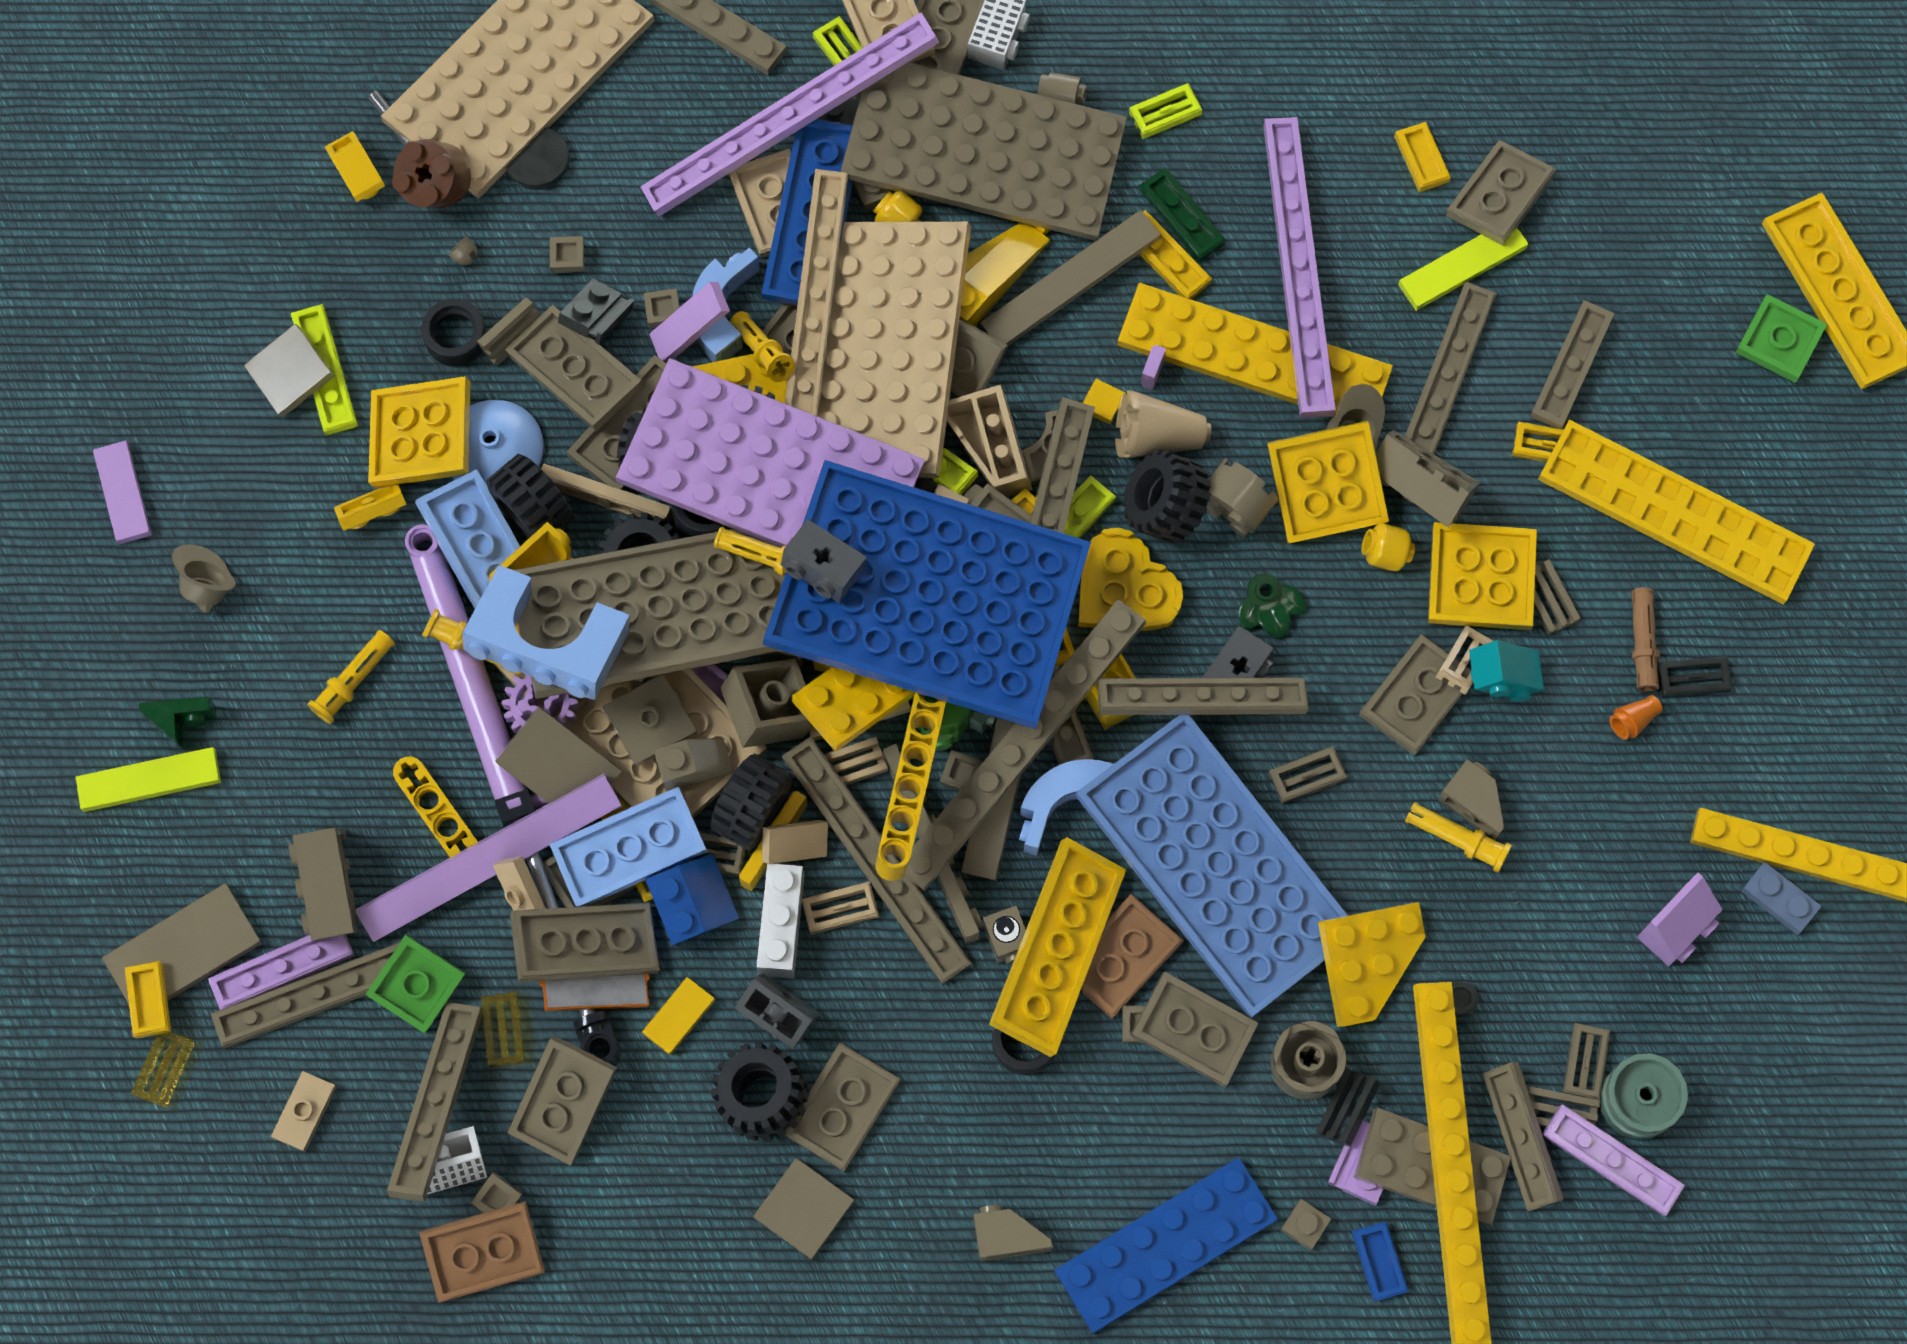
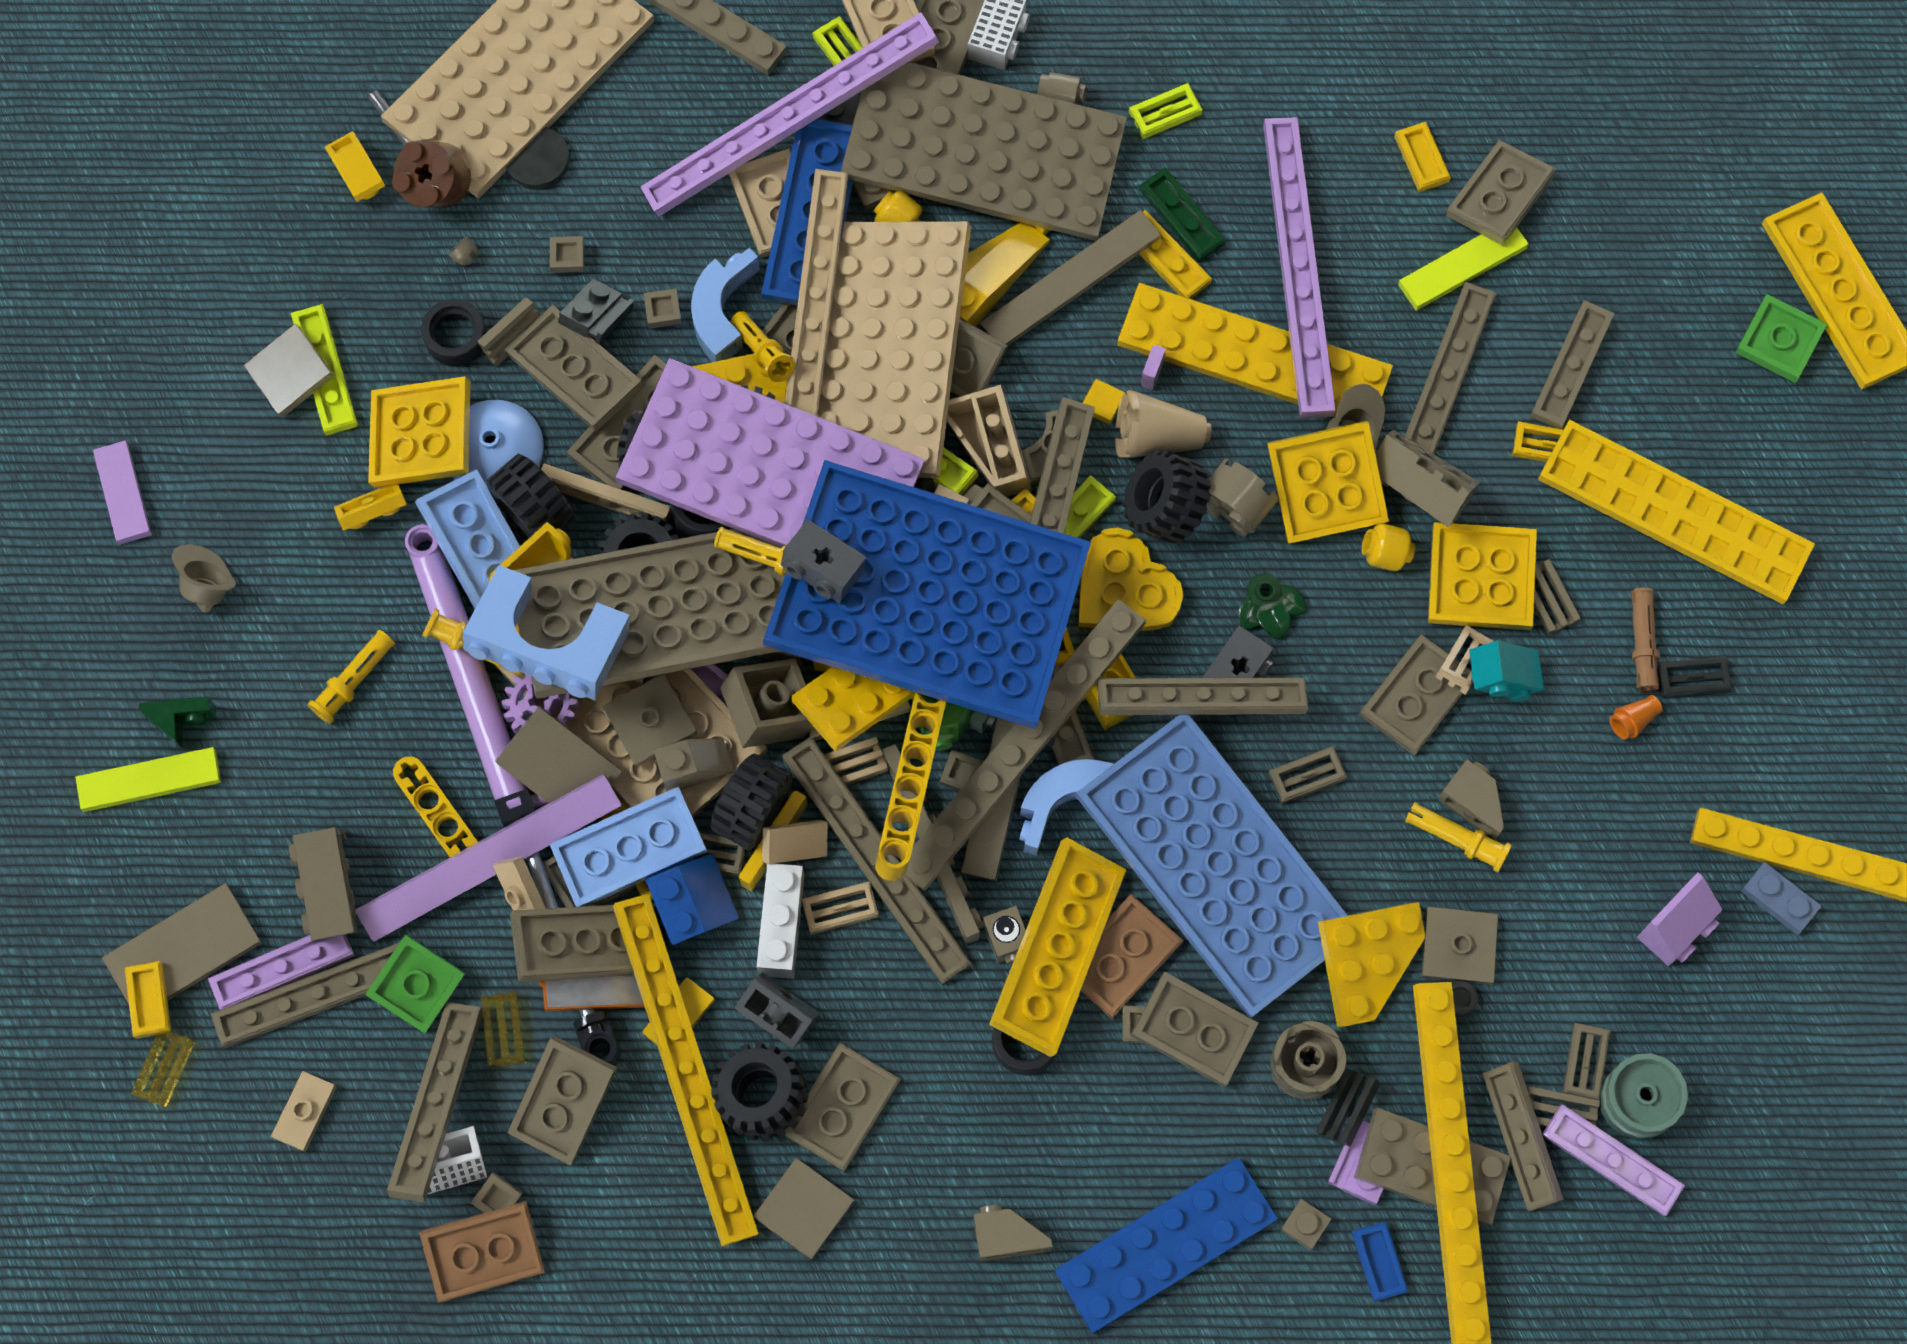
(685, 1070): none -> yellow plate
(689, 322): lavender tile -> none
(1459, 945): none -> dark tan plate

